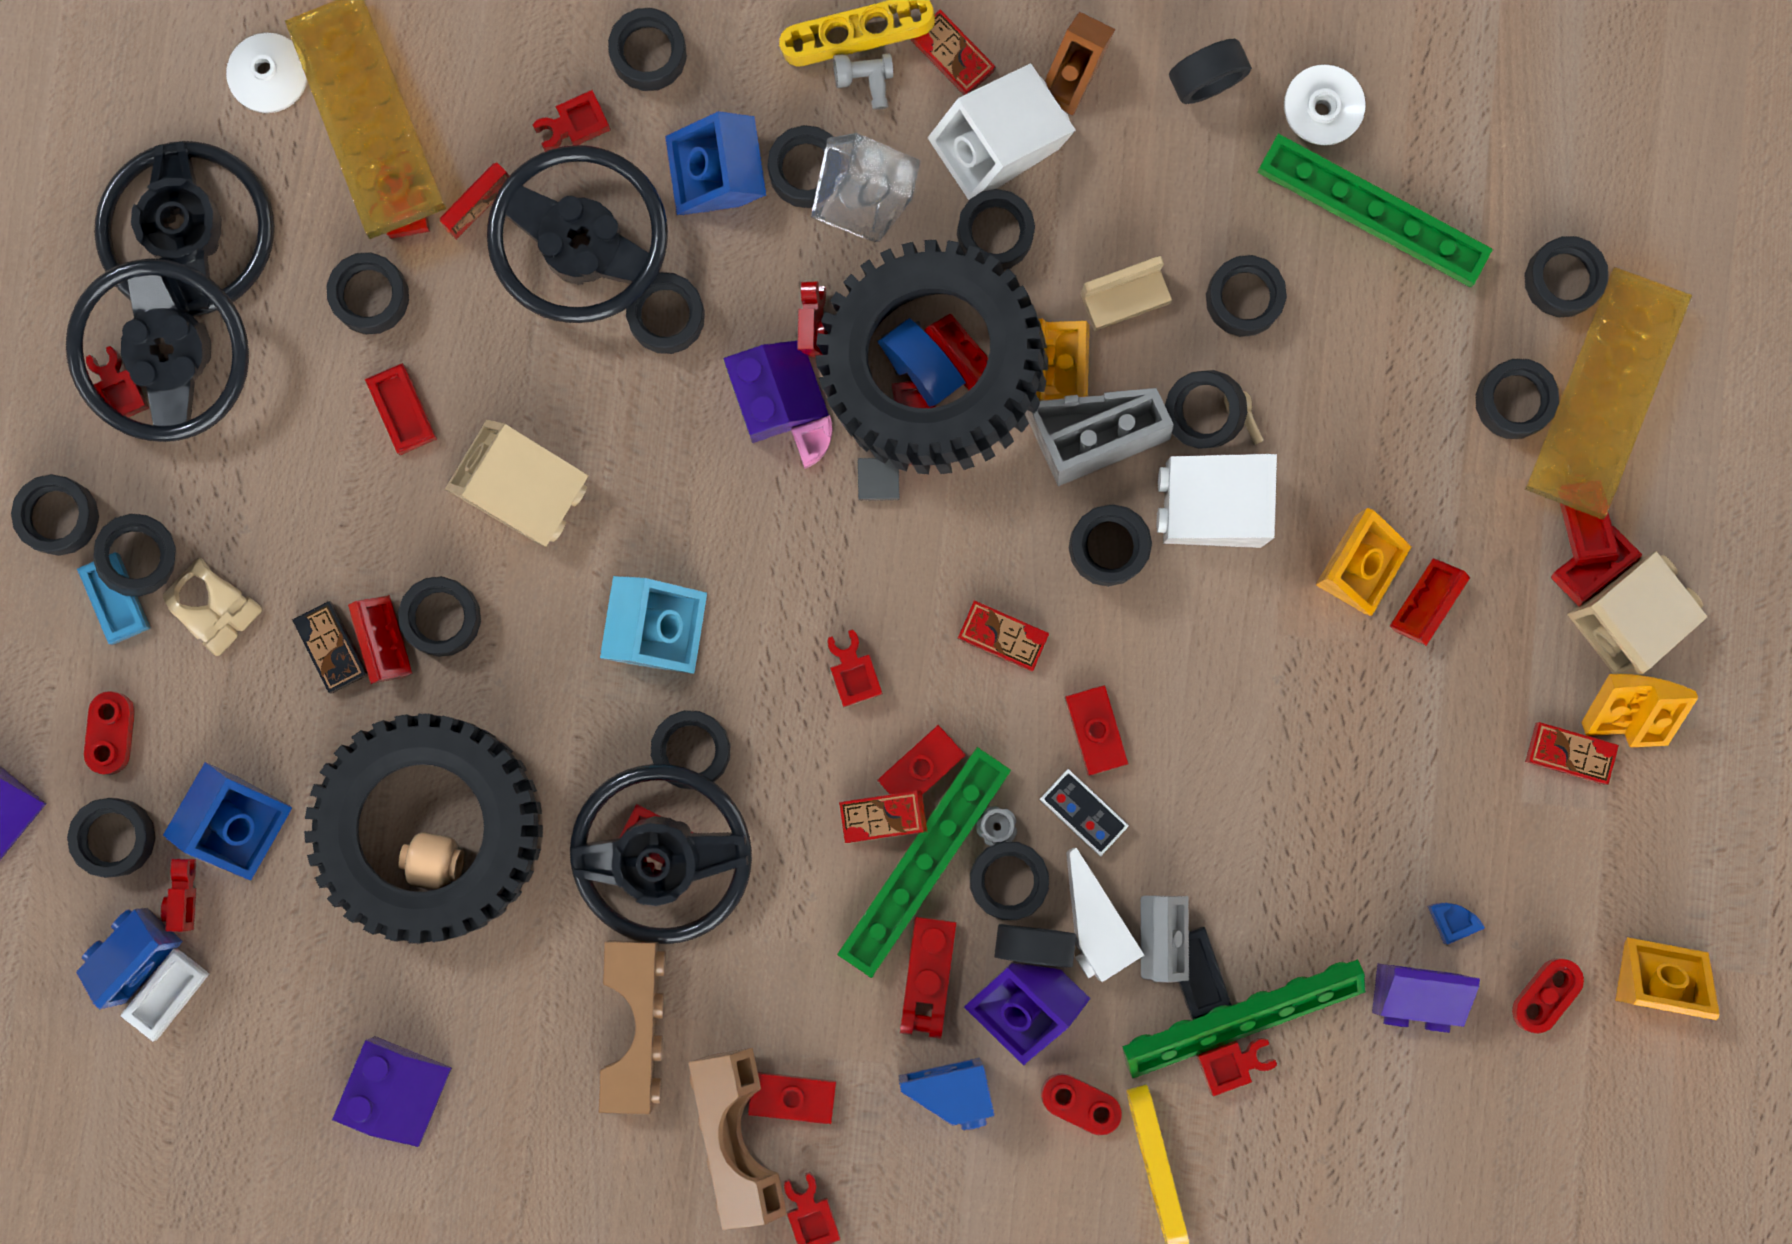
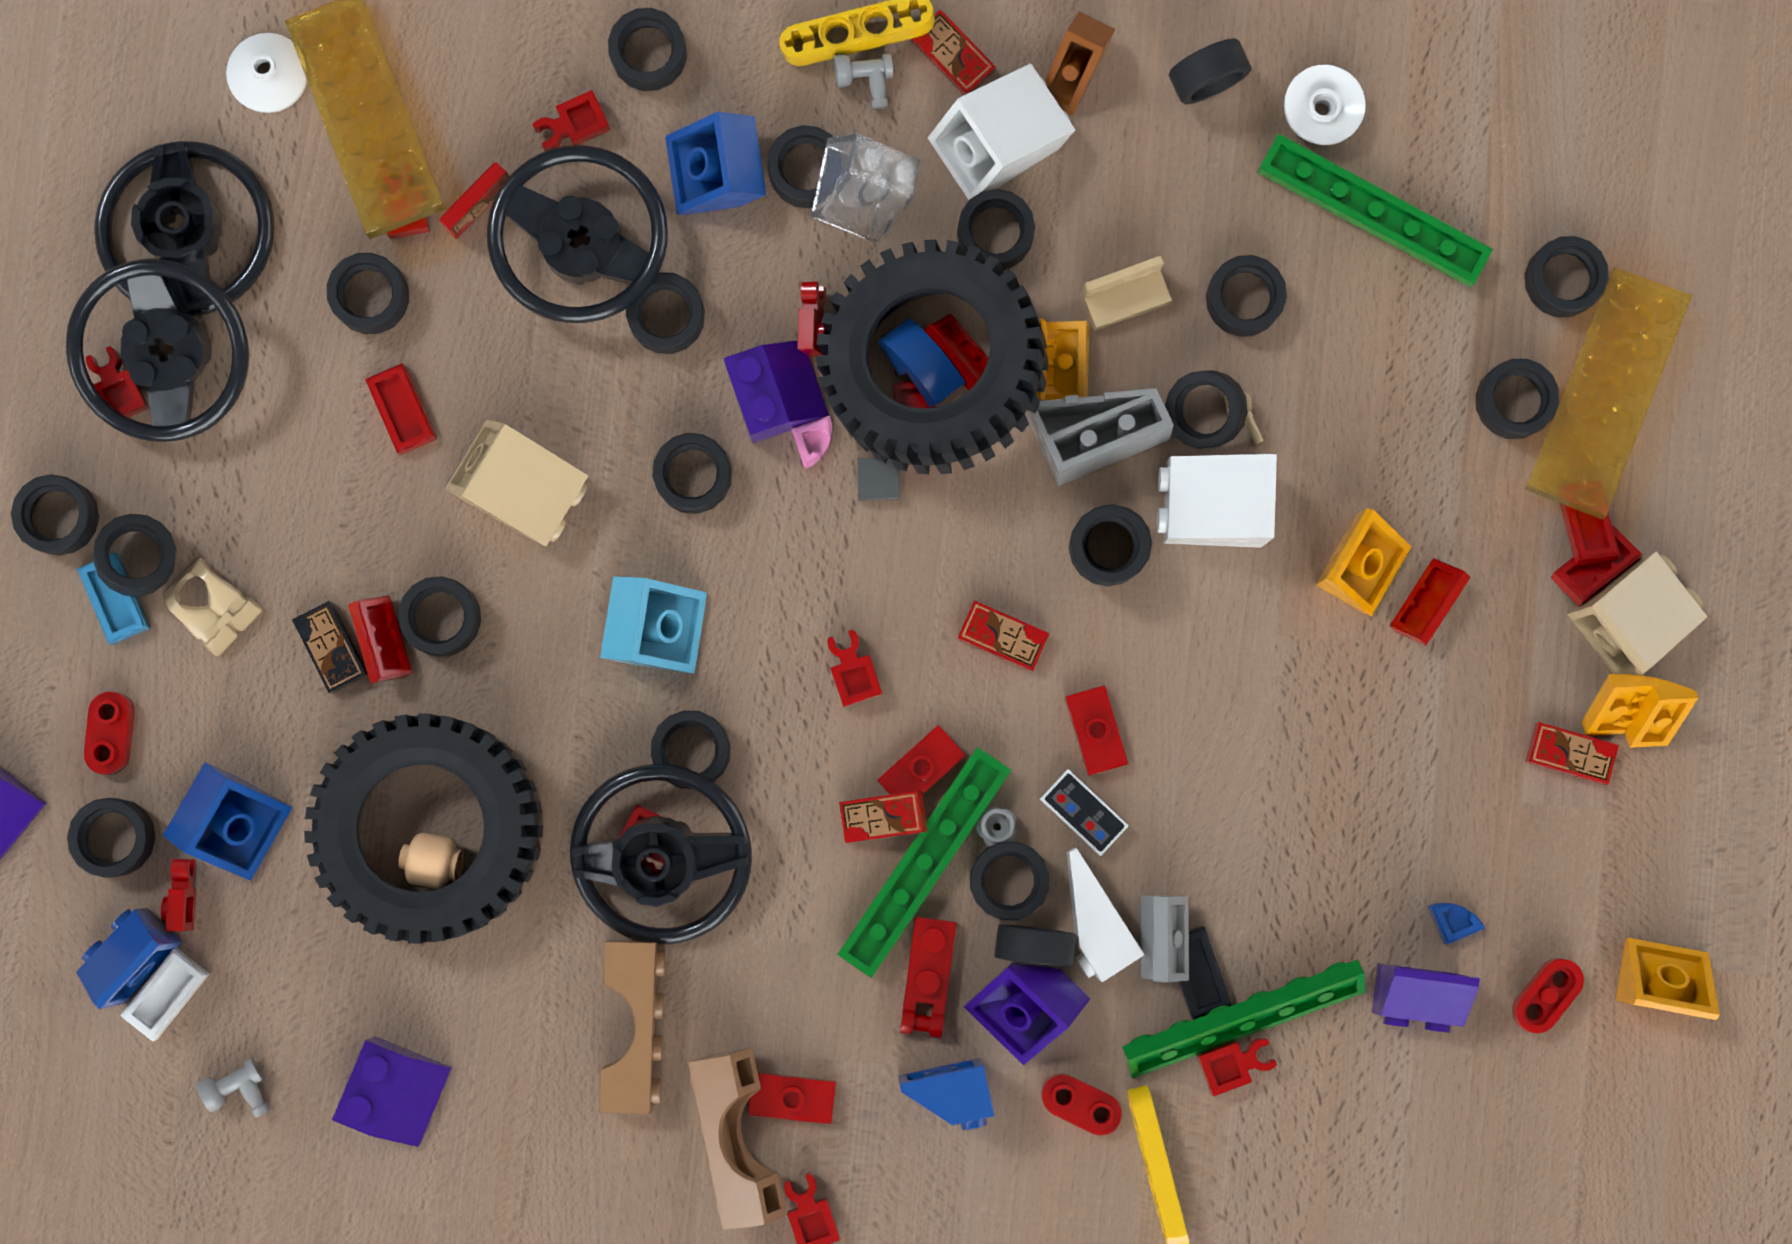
(245, 1079): none -> light grey piece
(682, 443): none -> black tyre

